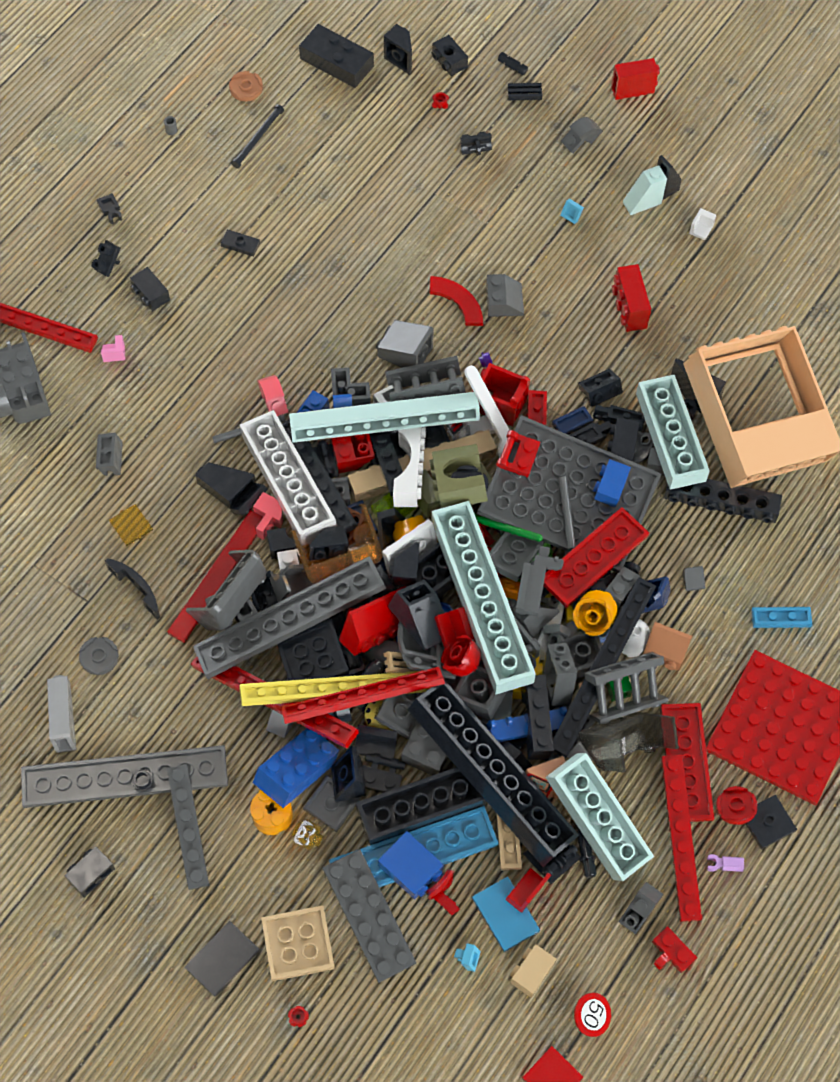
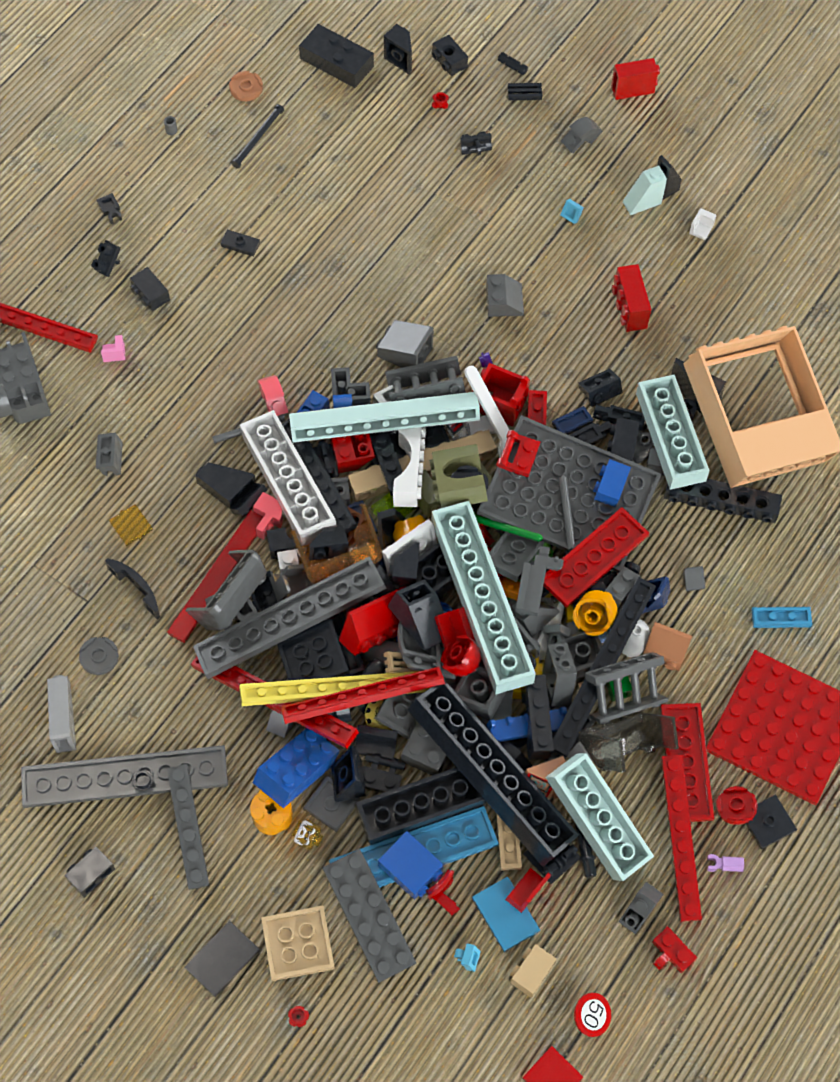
(461, 296): red tile -> none

